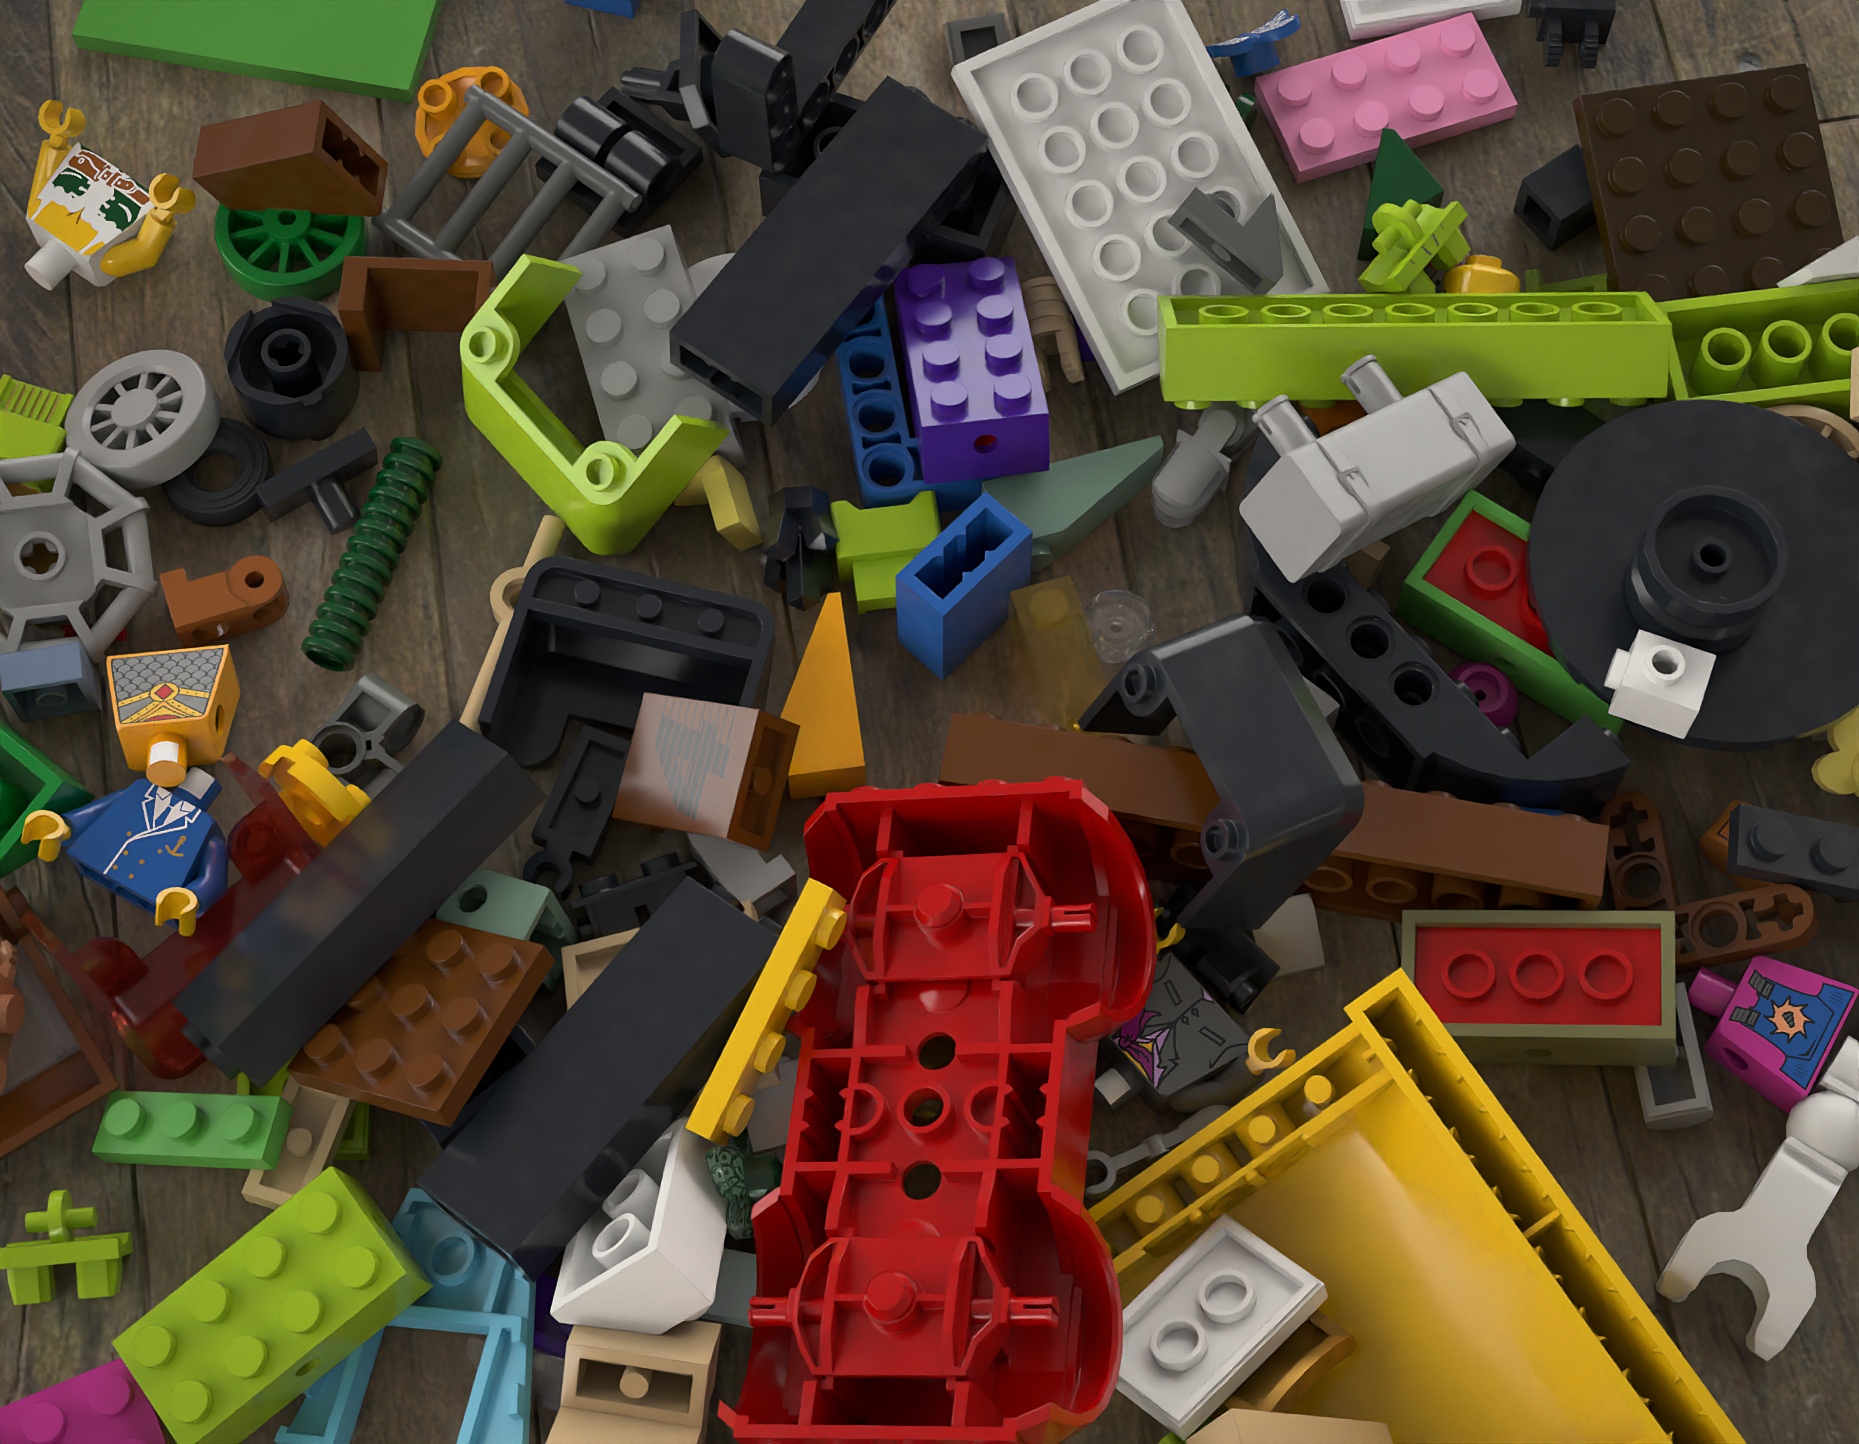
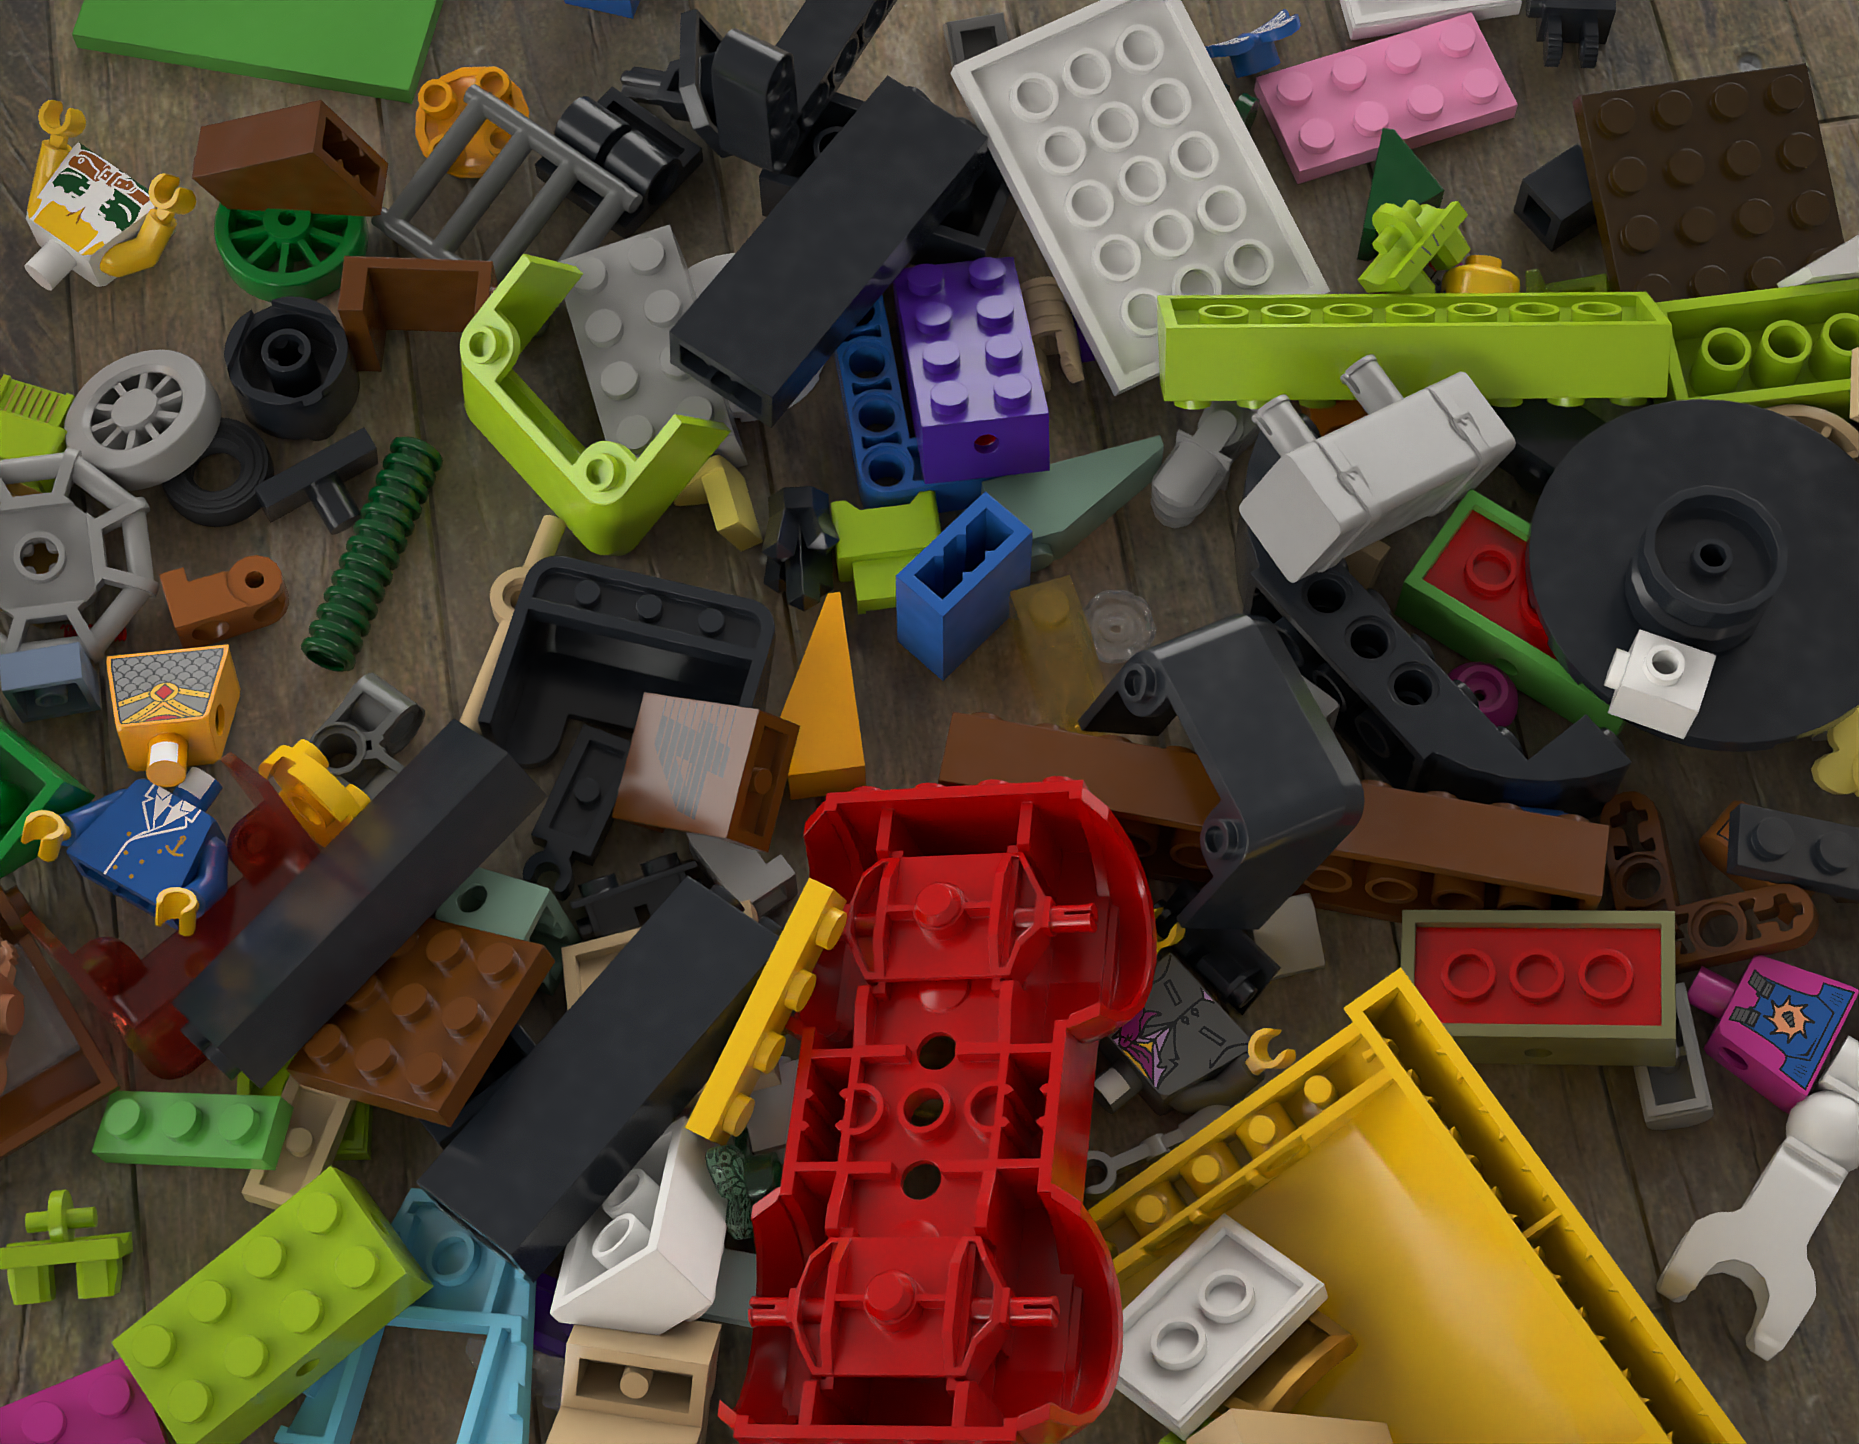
(1247, 251): dark grey slope -> none

